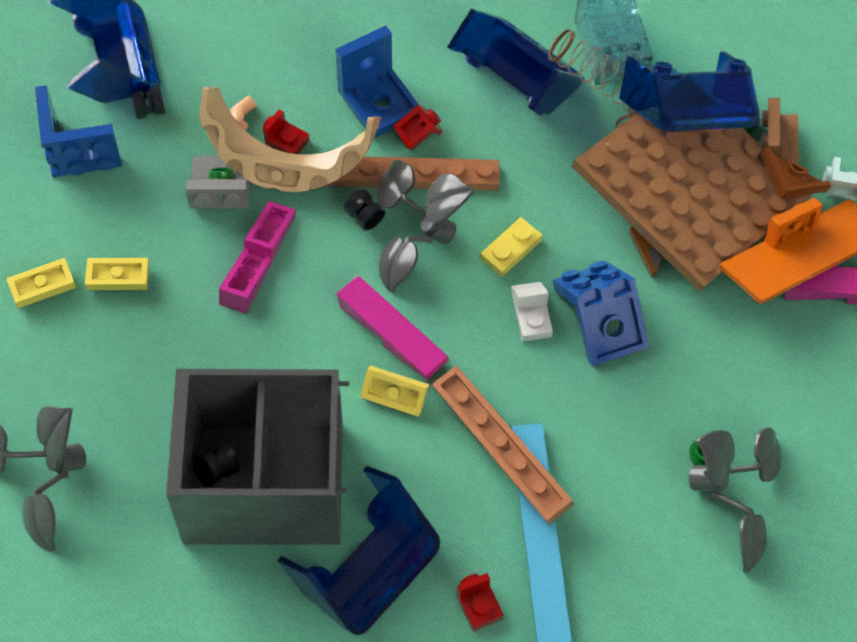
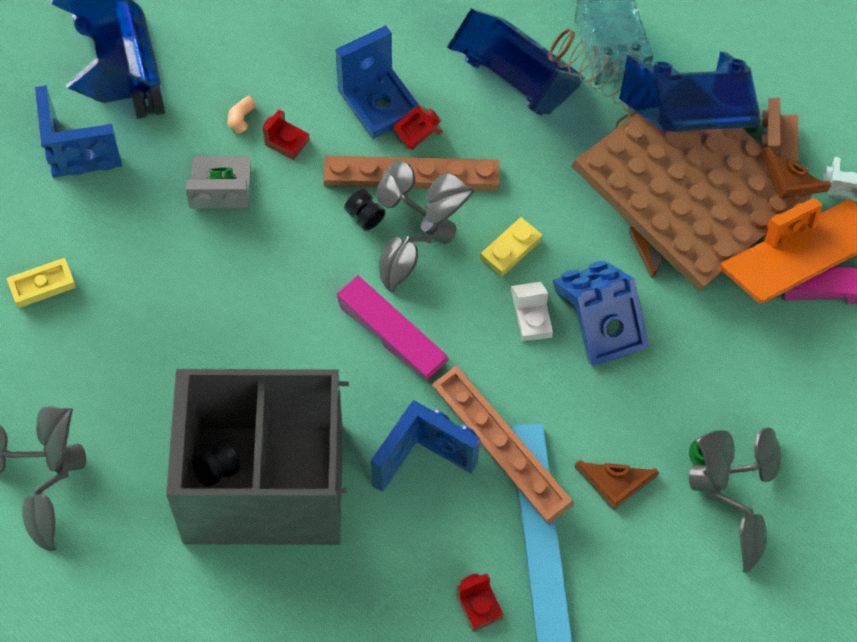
(117, 274): light yellow plate -> none
(256, 258): dark pink slope -> none
(272, 167): tan windscreen -> none
(379, 566): clear blue windscreen -> none
(394, 391): light yellow plate -> none
(430, 430): none -> blue bracket
(615, 481): none -> dark orange tile

